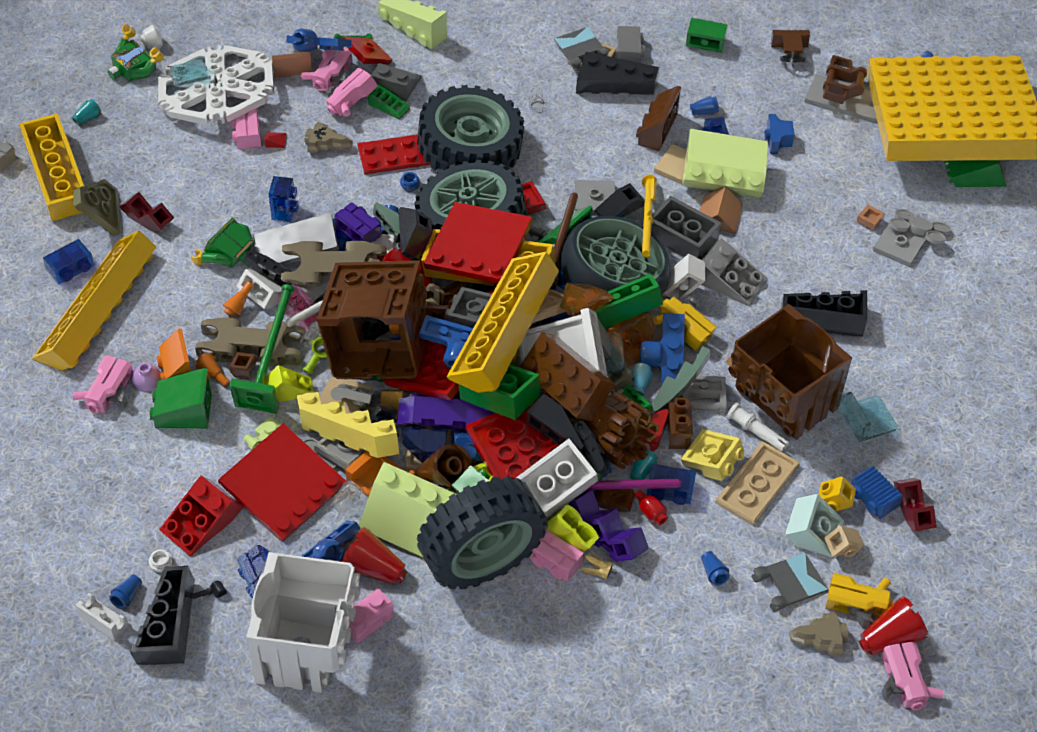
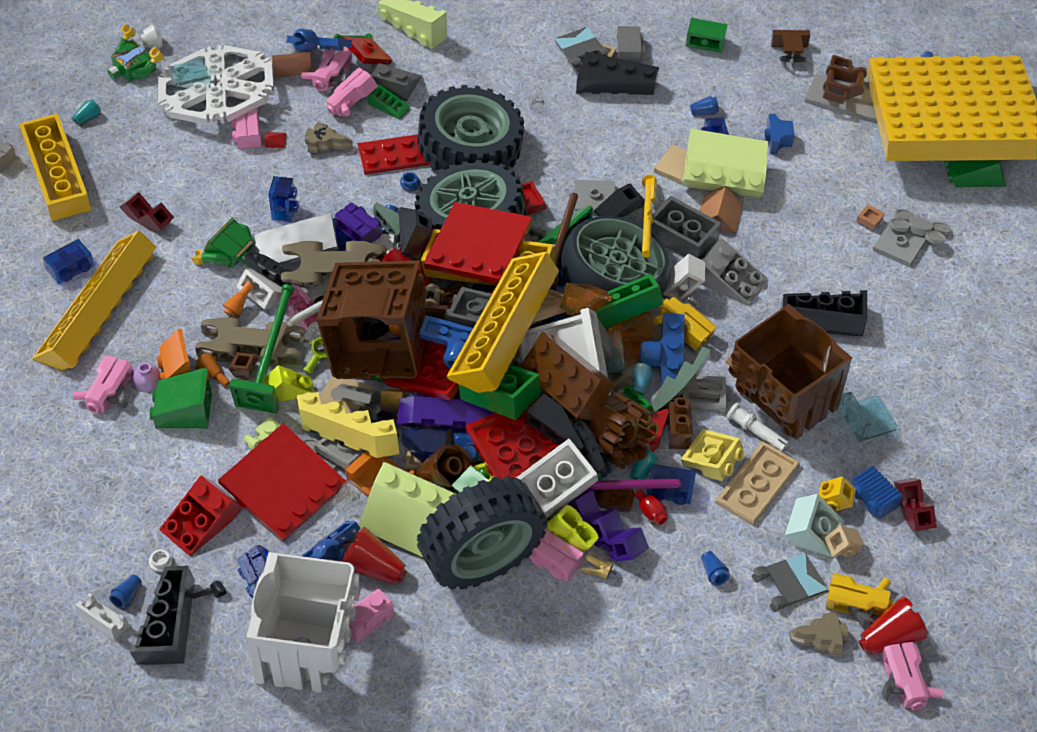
(100, 204): olive plate -> none
(659, 119): reddish brown slope -> none

